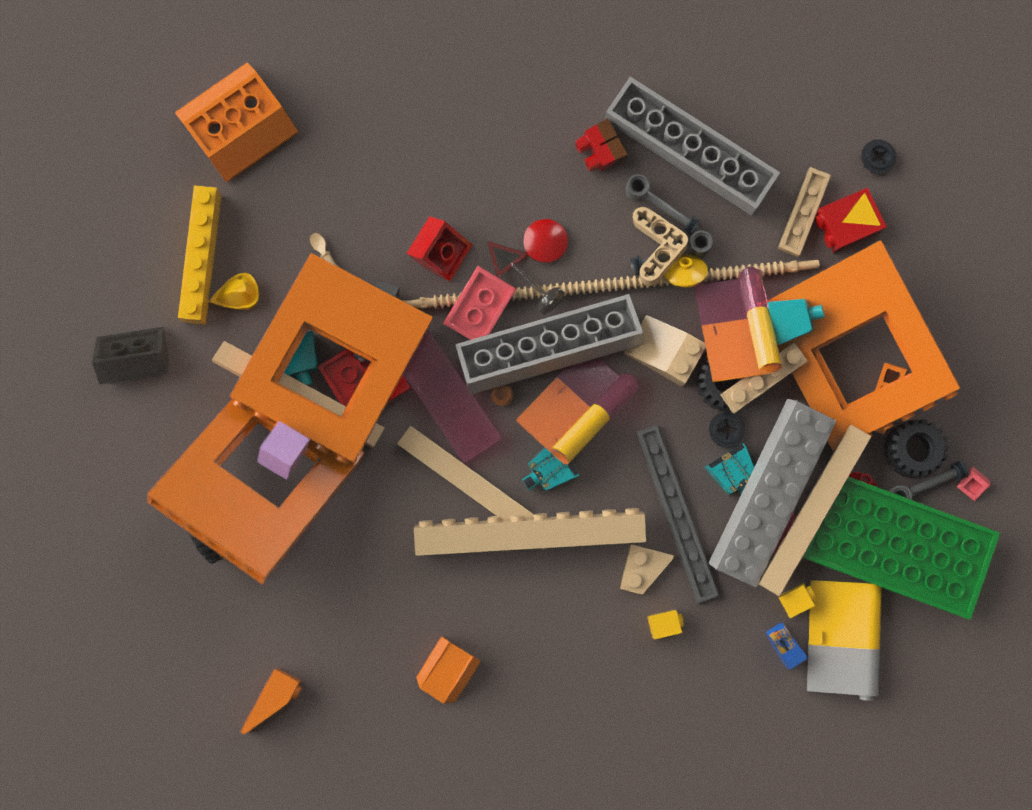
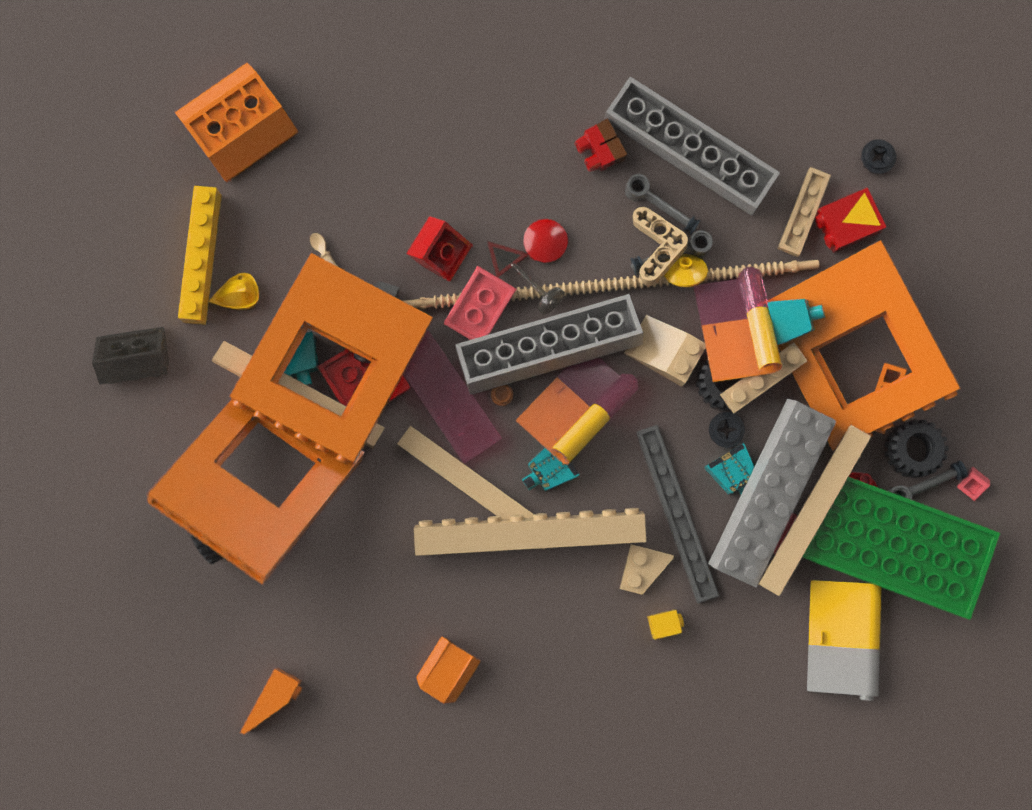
(283, 450): lavender head -> none
(785, 646): blue leg -> none
(798, 599): yellow brick -> none

